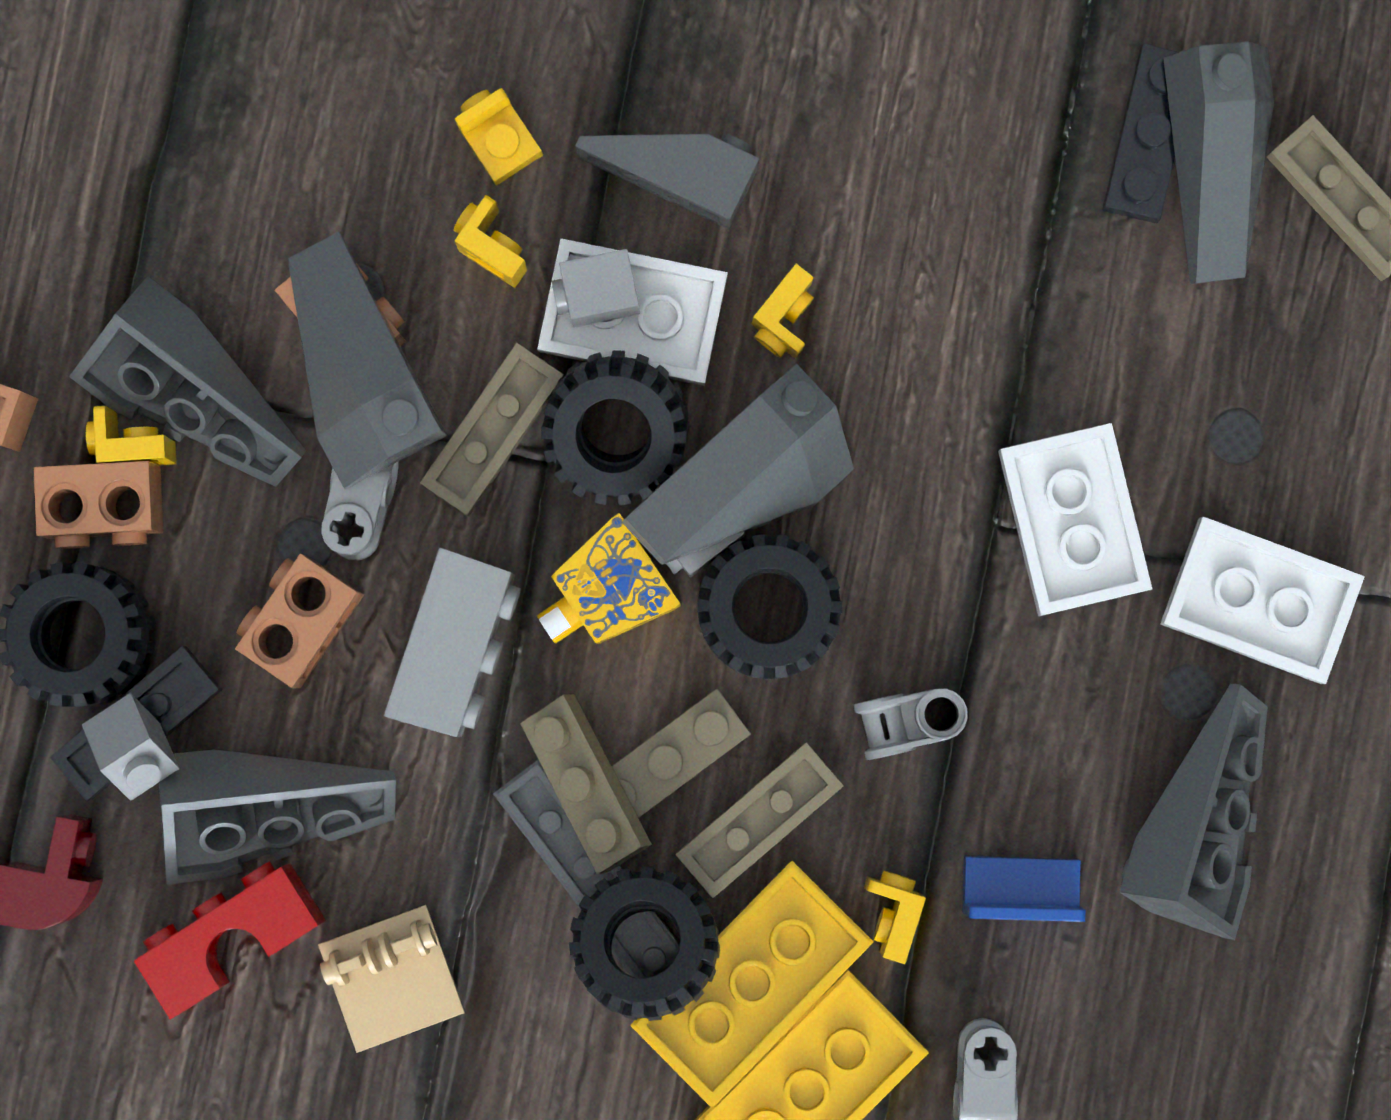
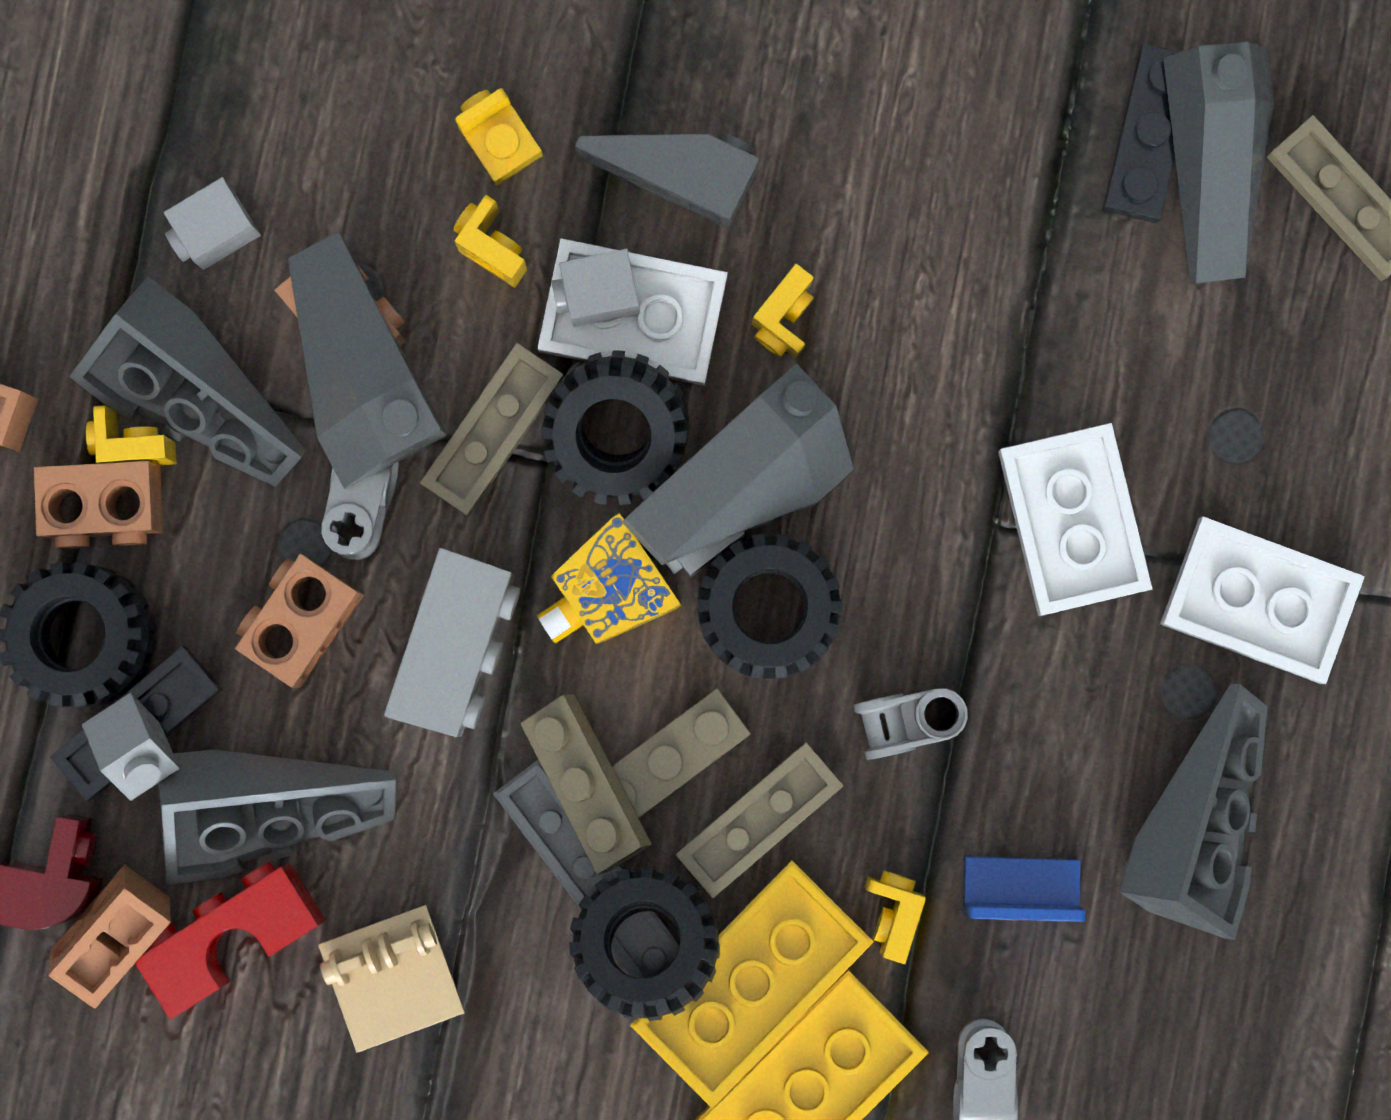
(109, 936): none -> nougat brick
(210, 225): none -> light grey brick

